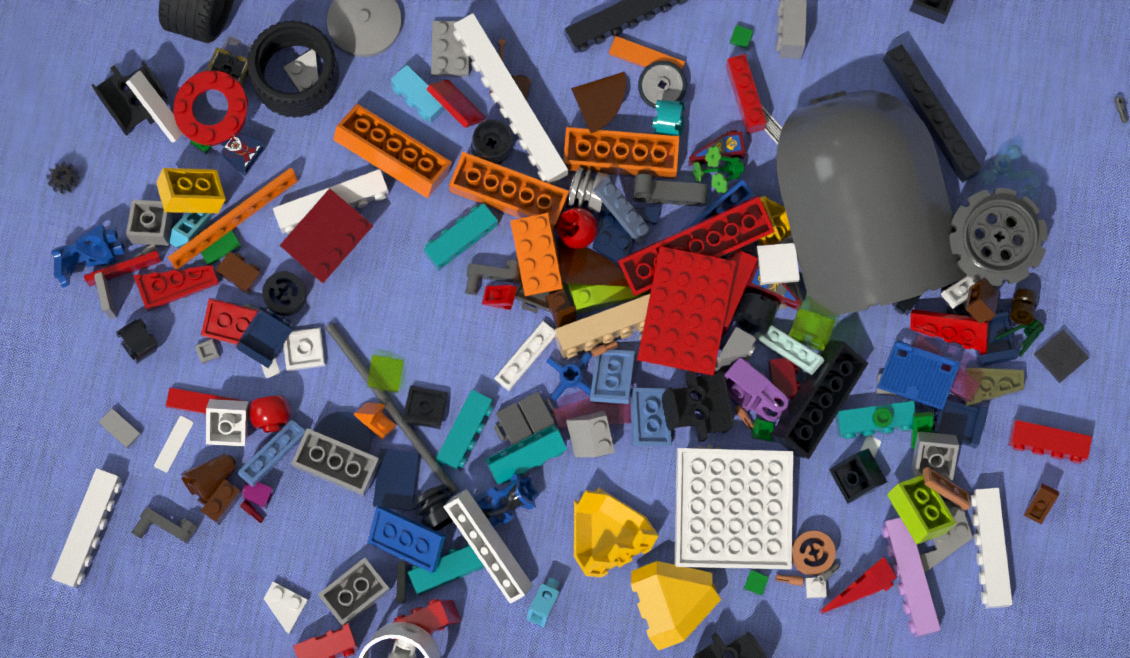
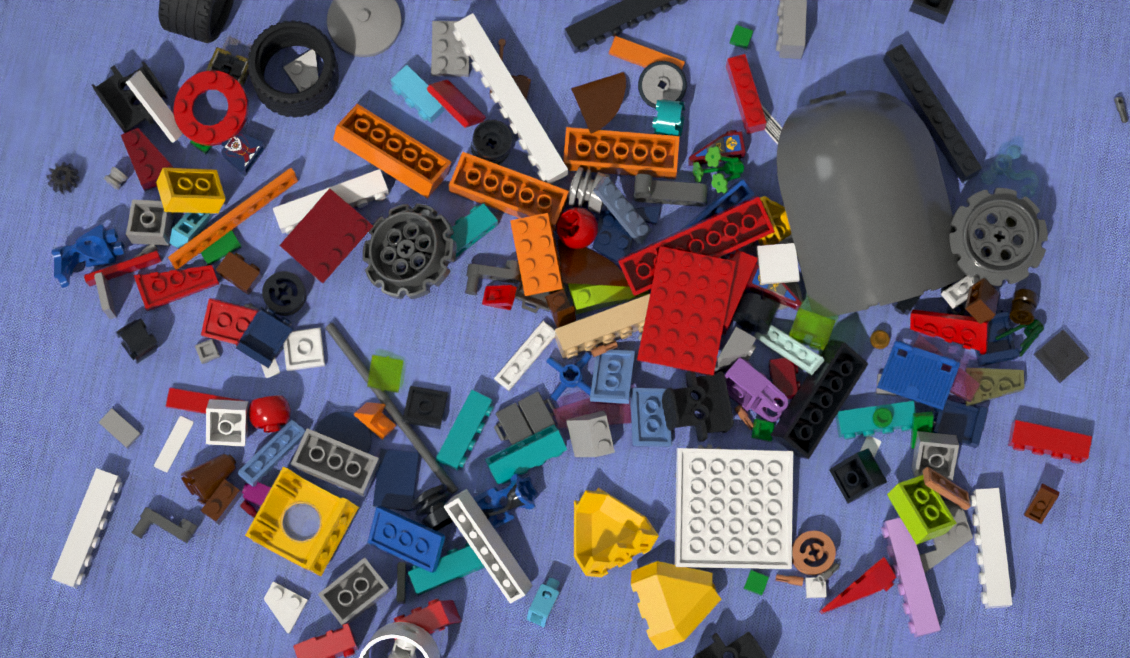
(115, 178): none -> light grey wheel
(145, 158): none -> dark red wedge
(301, 522): none -> yellow panel
(409, 251): none -> dark grey piece
(879, 339): none -> pearl gold plate

